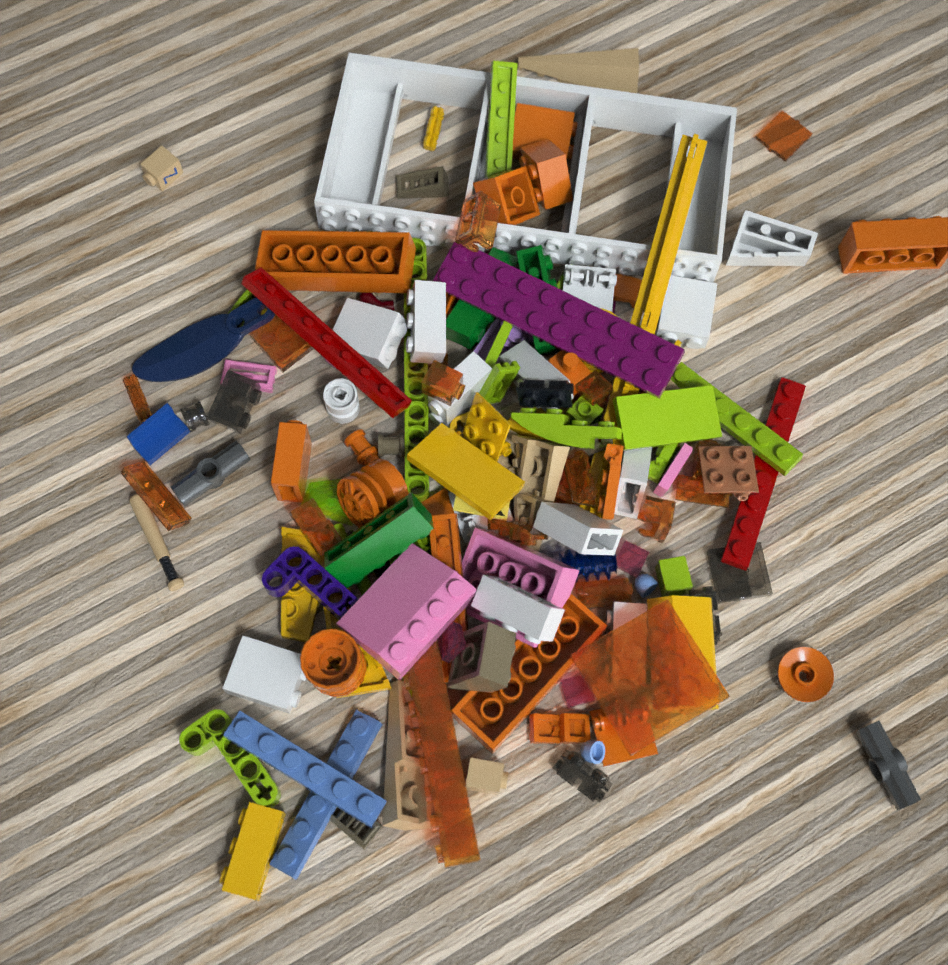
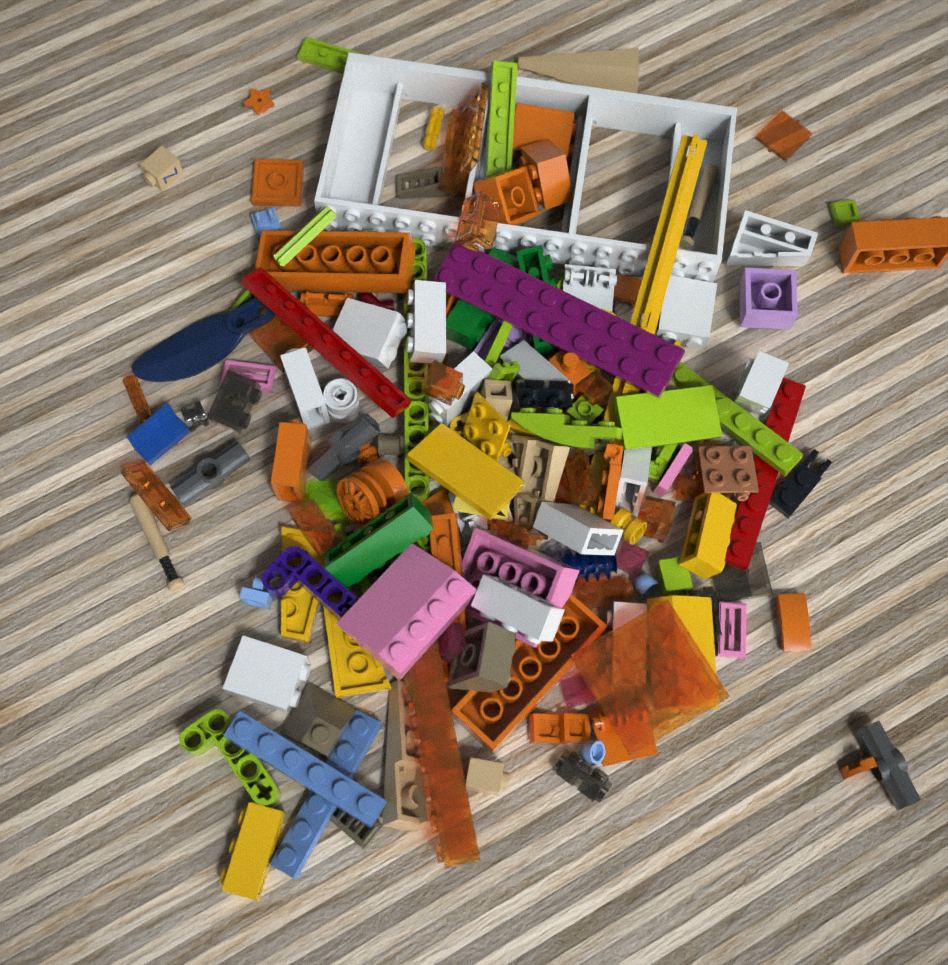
(257, 595): none -> light blue tile
(259, 107): none -> orange plate
(266, 221): none -> light blue tile
(277, 182): none -> orange tile
(304, 236): none -> lime axle
(305, 387): none -> white brick
(318, 721): none -> dark tan slope
(322, 651): orange wheel -> none
(324, 54): none -> lime tile
(325, 303): none -> orange hinge
(343, 447): none -> dark grey piece
(463, 143): none -> clear orange fence
(499, 395): none -> tan brick
(632, 527): none -> yellow wheel
(702, 196): none -> tan piece
(708, 534): none -> yellow brick
(730, 653): none -> bright pink tile
(759, 383): none -> white wedge
(768, 298): none -> lavender brick
(794, 622): none -> orange slope
(798, 486): none -> black hinge
(818, 672): orange dish -> none
(844, 212): none -> lime tile
(858, 767): none -> orange tile

